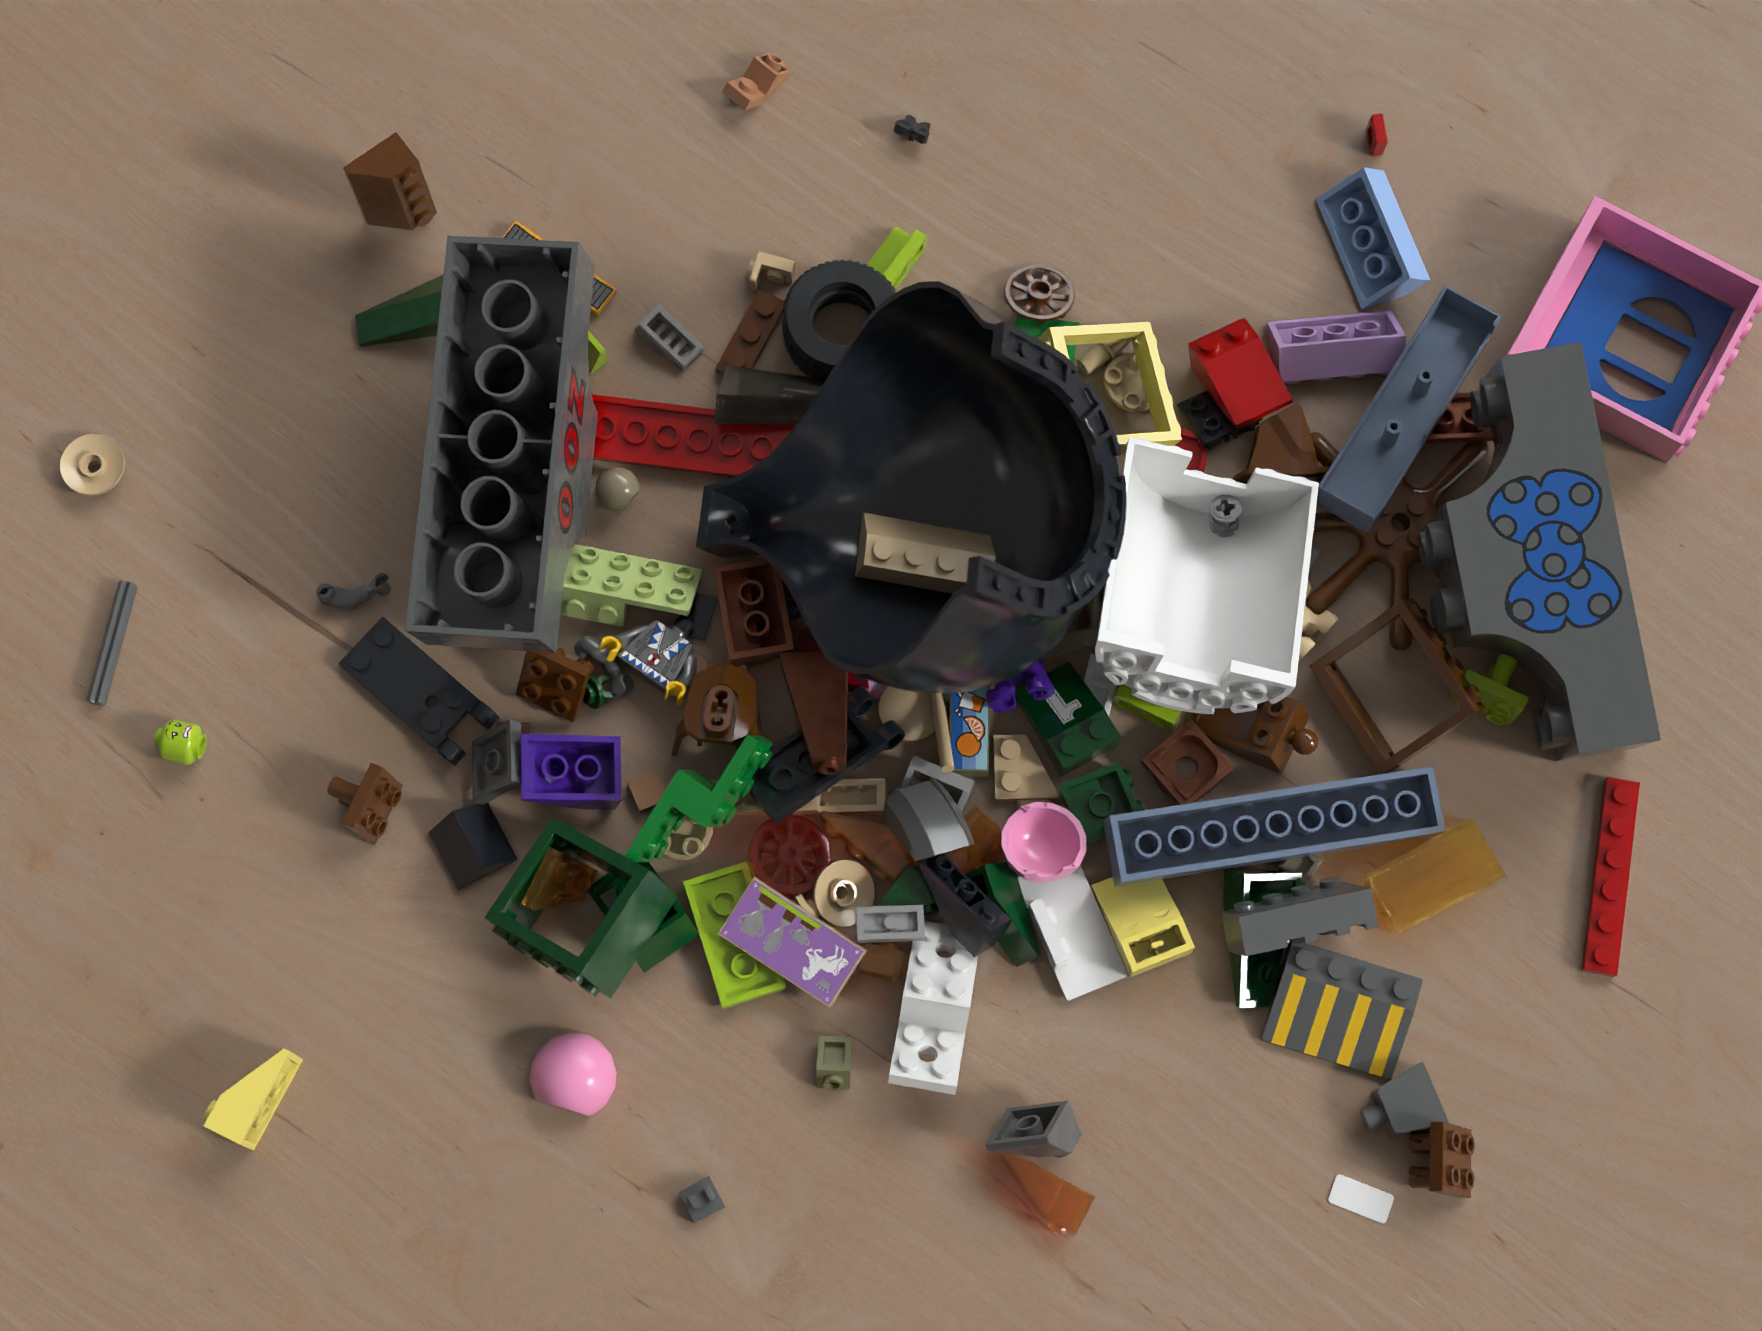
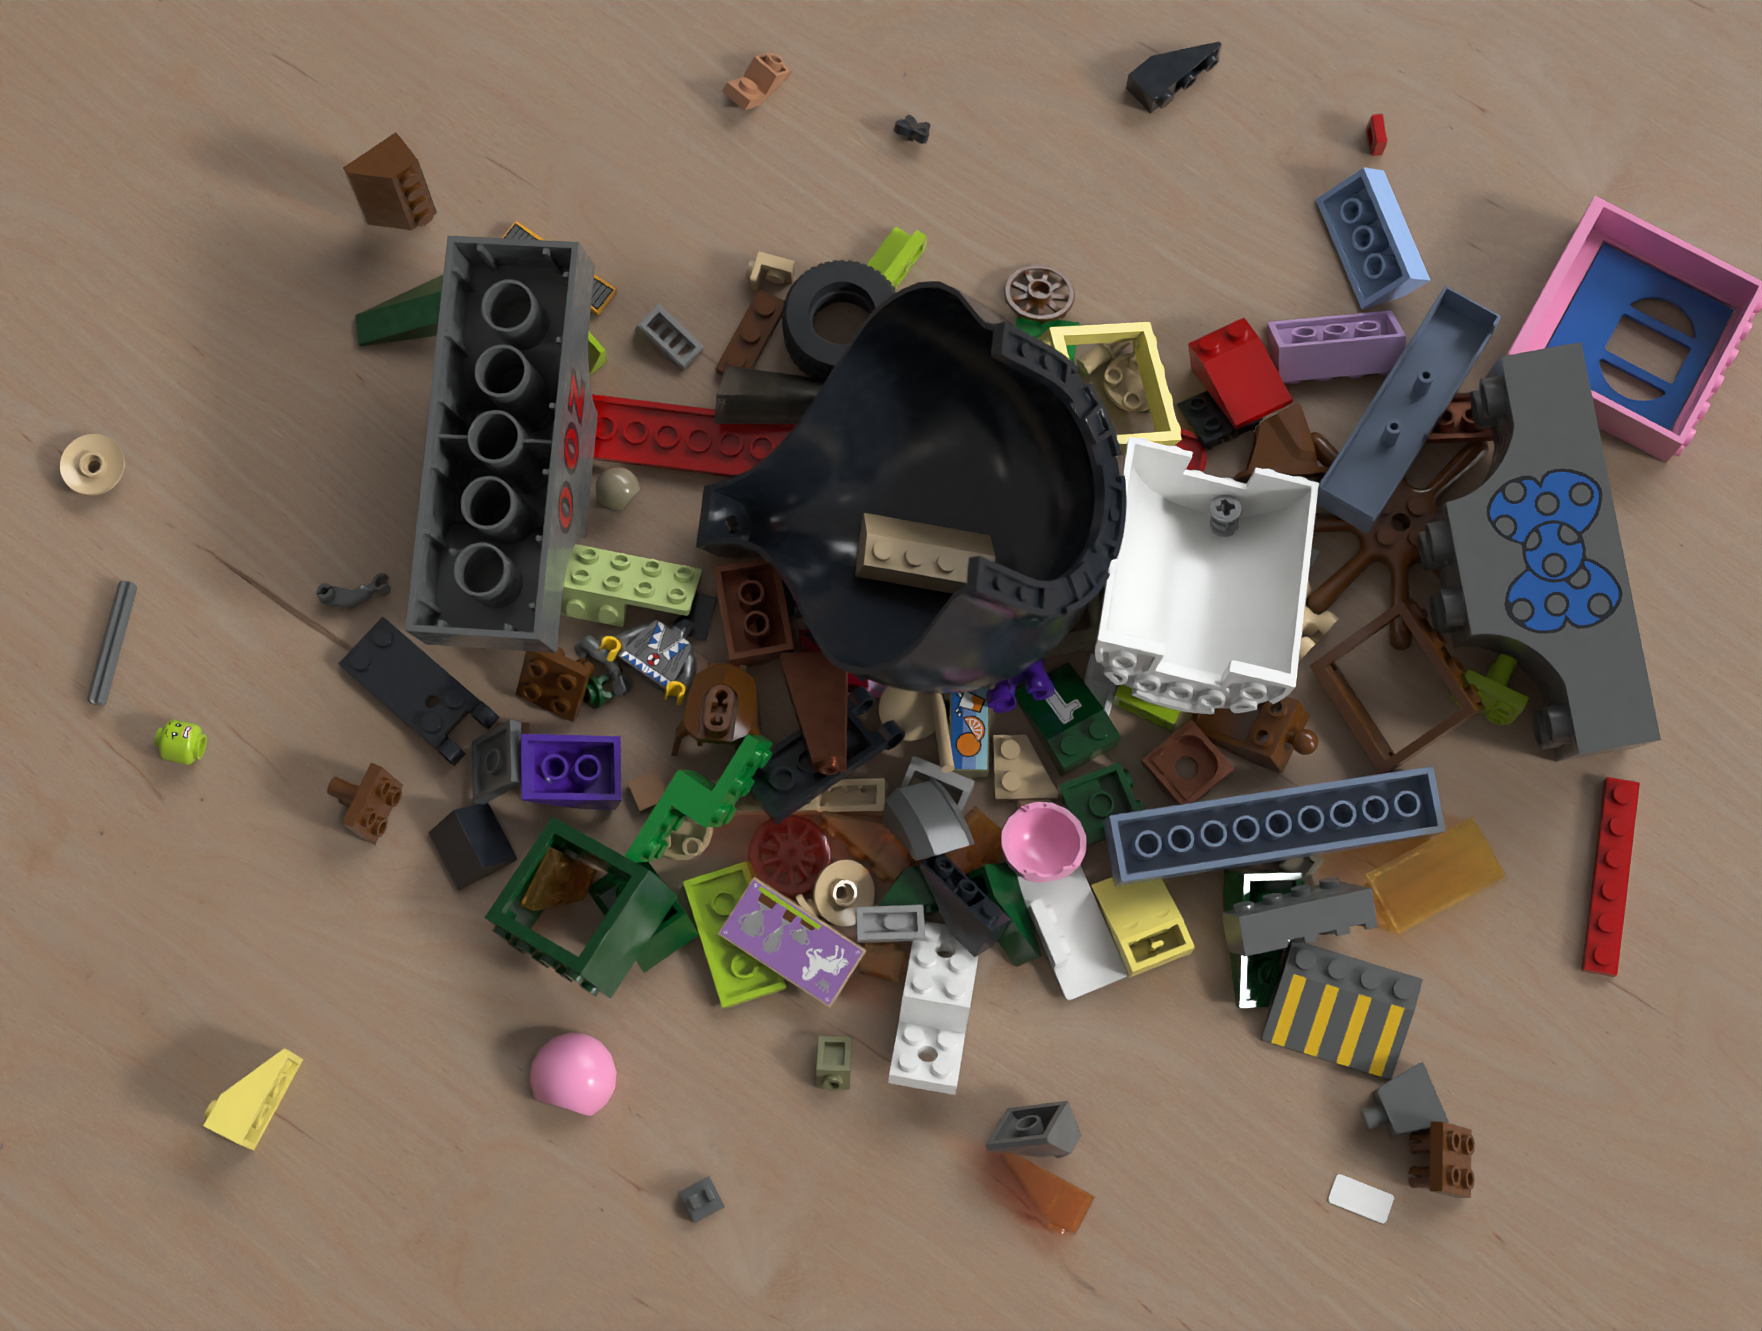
(1166, 73): none -> black slope

